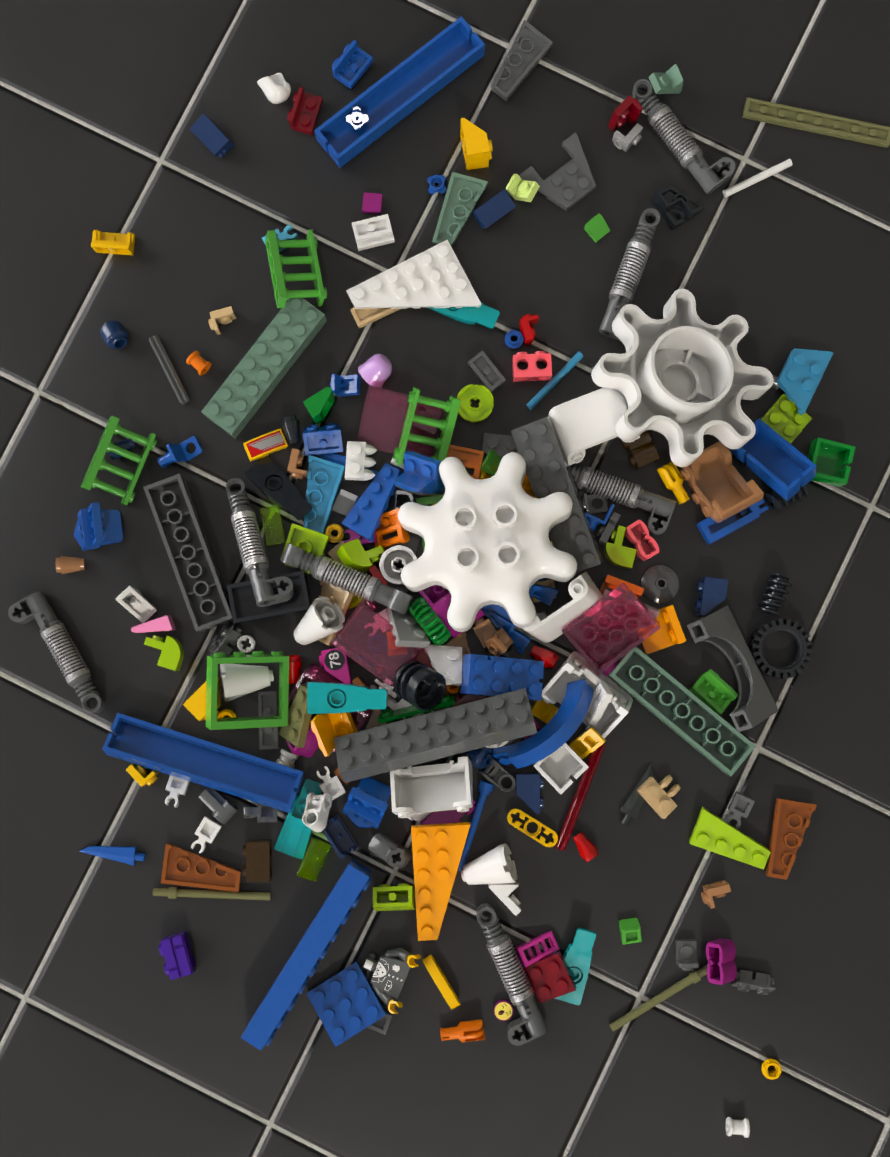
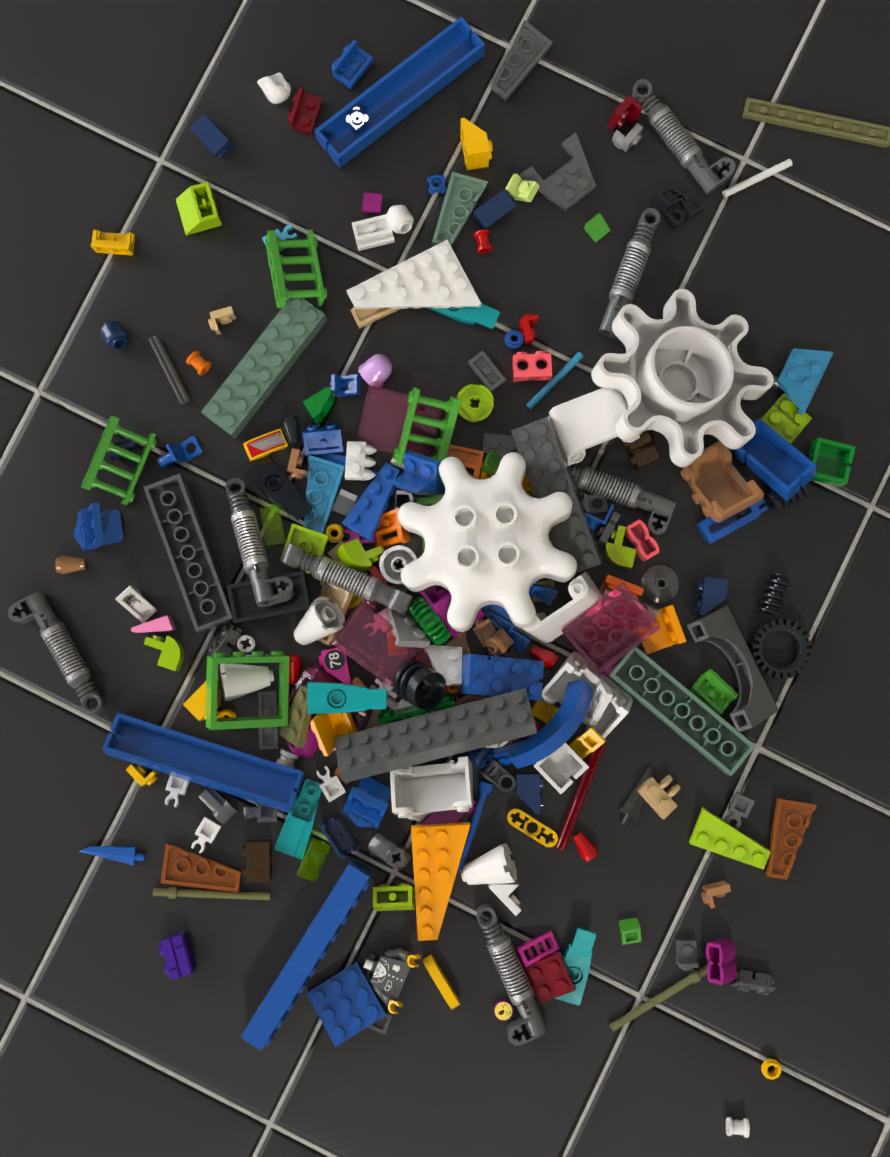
(198, 209): none -> lime slope
(317, 808): white piece -> none
(400, 219): none -> white head
(465, 1031): orange arm -> none
(483, 241): none -> red bush
(668, 82): sand green slope -> none
(673, 481): yellow arm -> none

